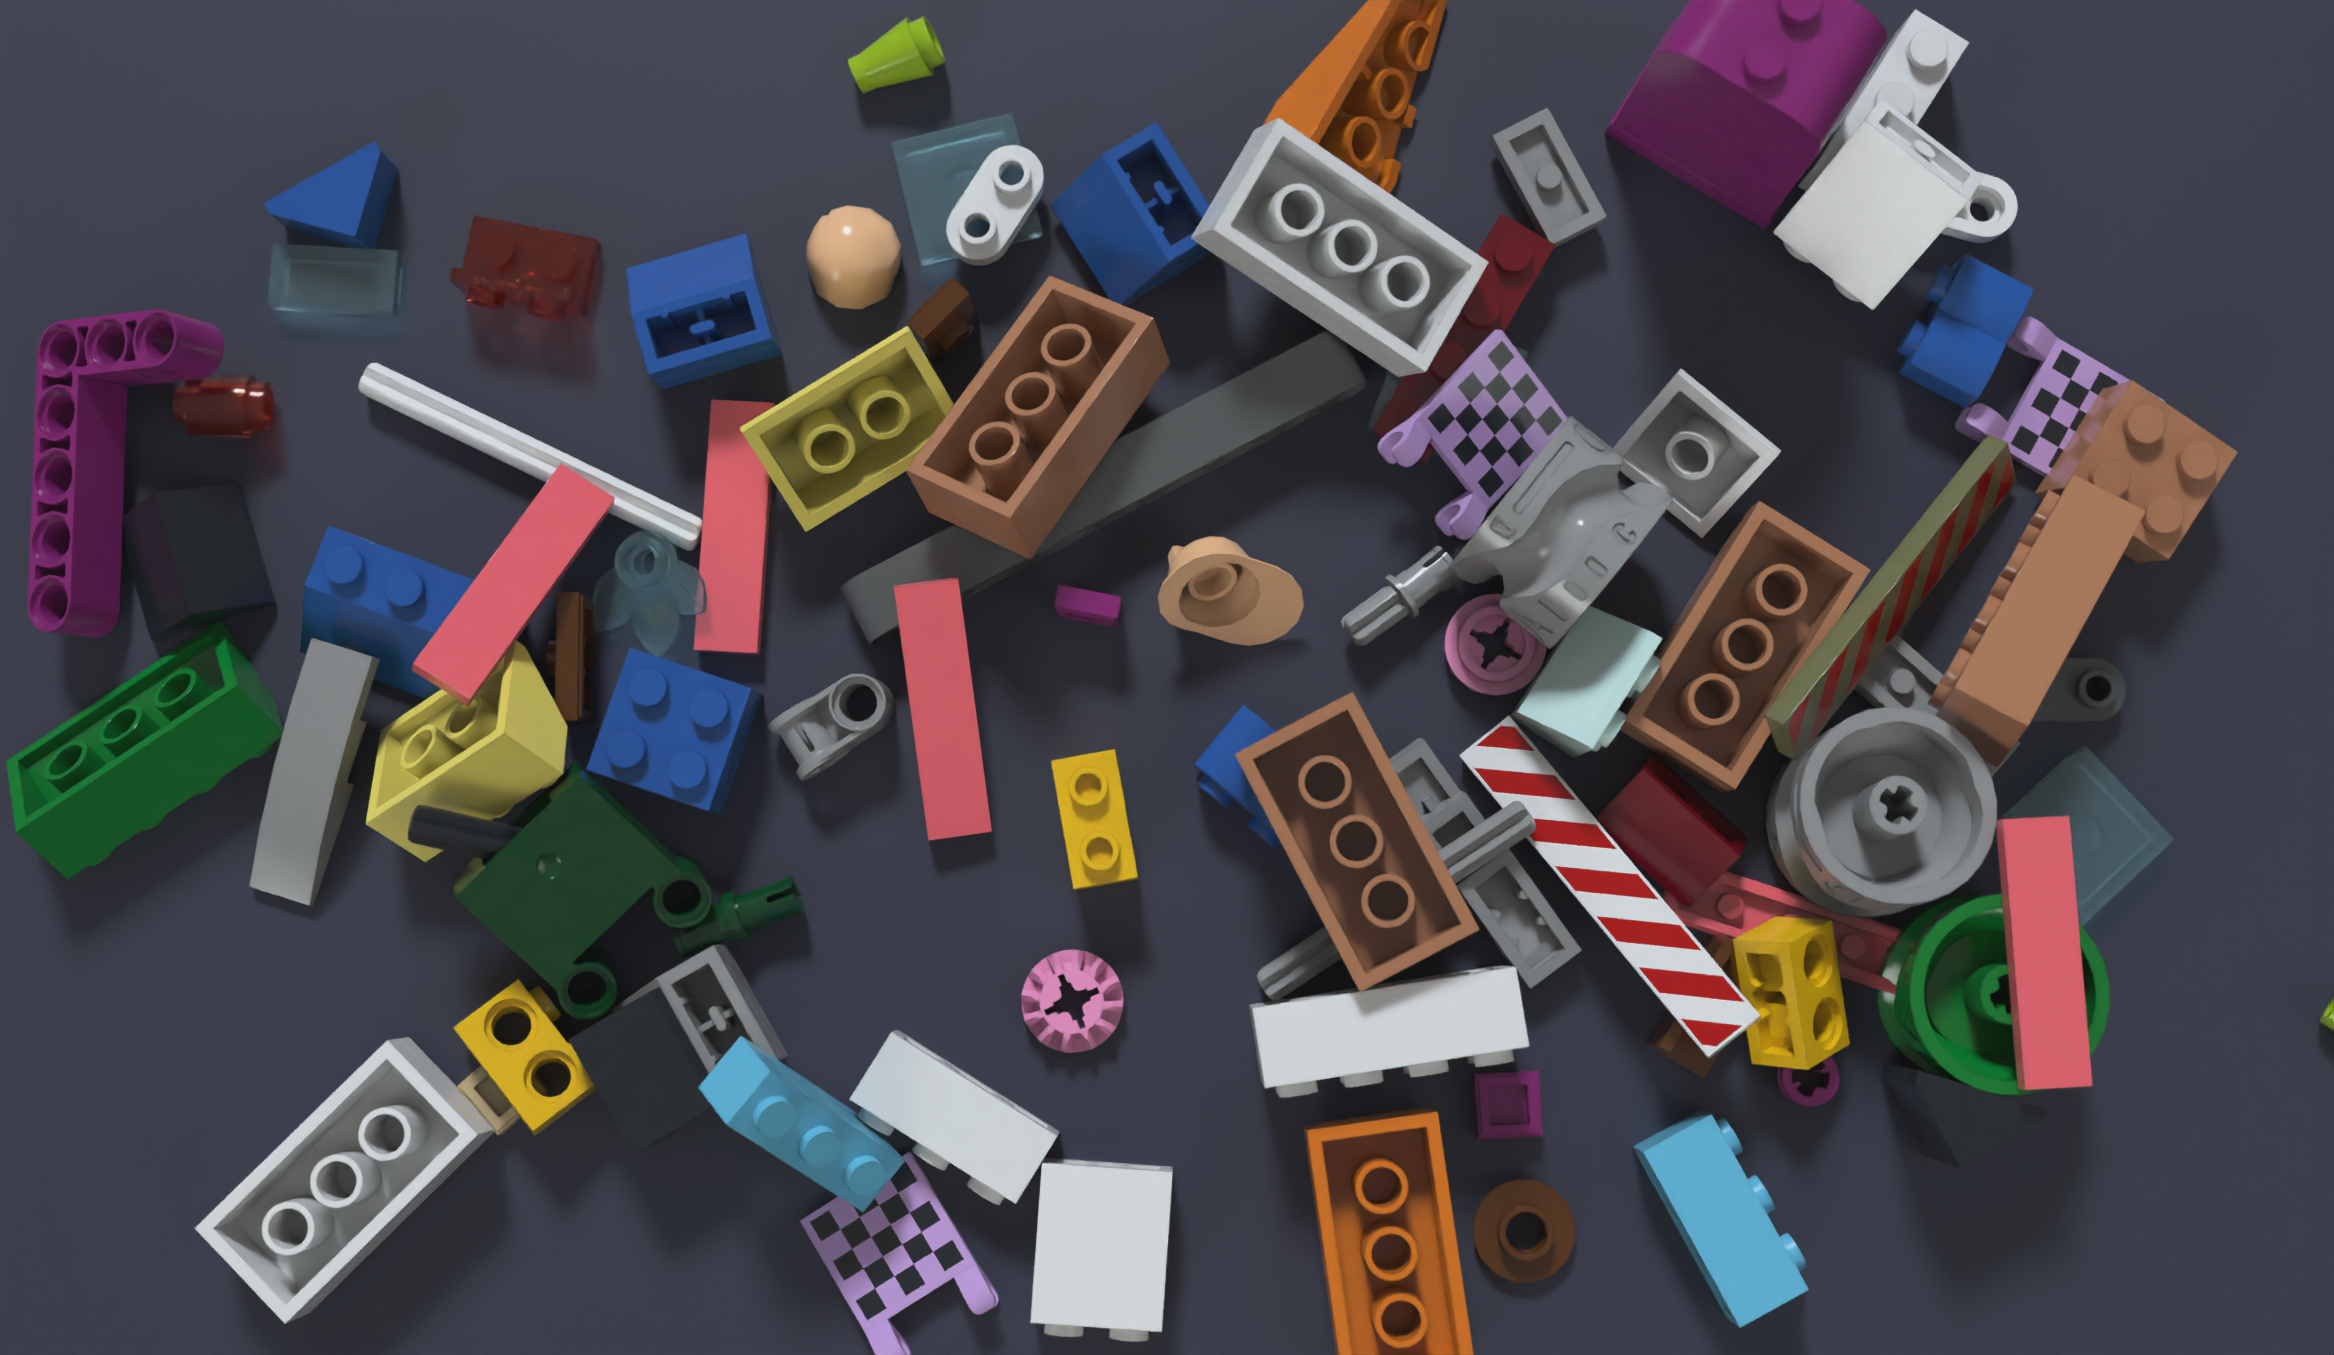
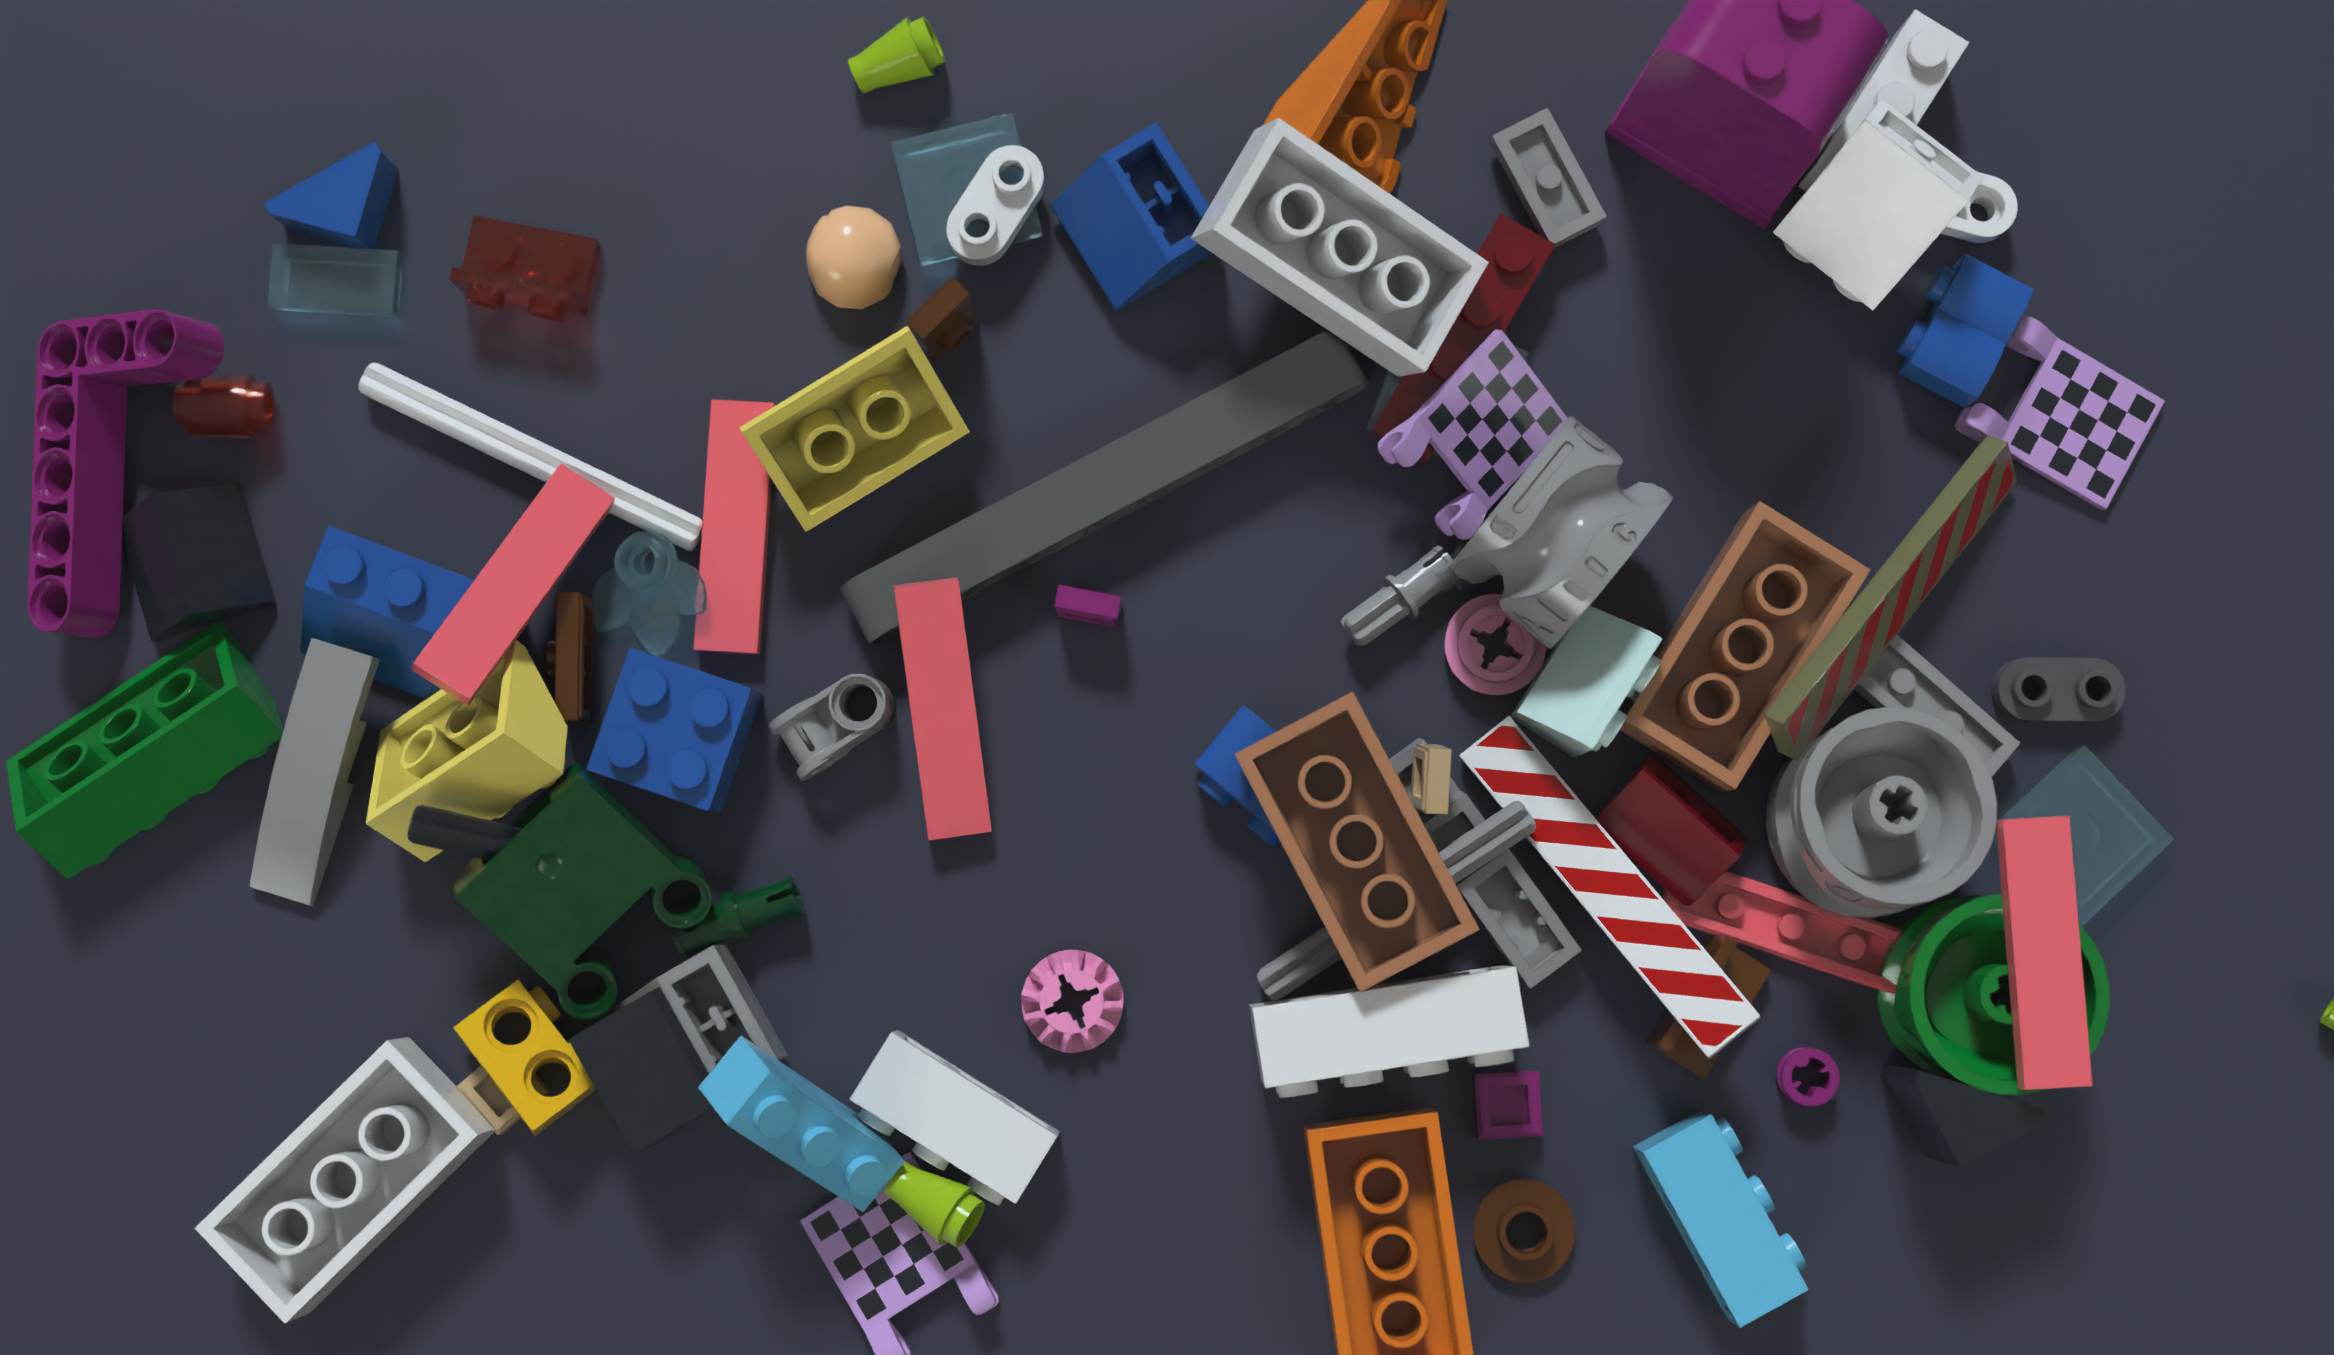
(701, 312): blue slope -> none
(937, 1204): none -> lime cone
(1039, 416): nougat brick -> none
(1094, 819): yellow brick -> none
(1101, 1248): white brick -> none
(1228, 594): light nougat piece -> none
(1431, 778): none -> tan tile
(1694, 452): white slope -> none
(1795, 986): yellow brick -> none
(2034, 615): nougat brick -> none
(2147, 457): nougat brick -> none

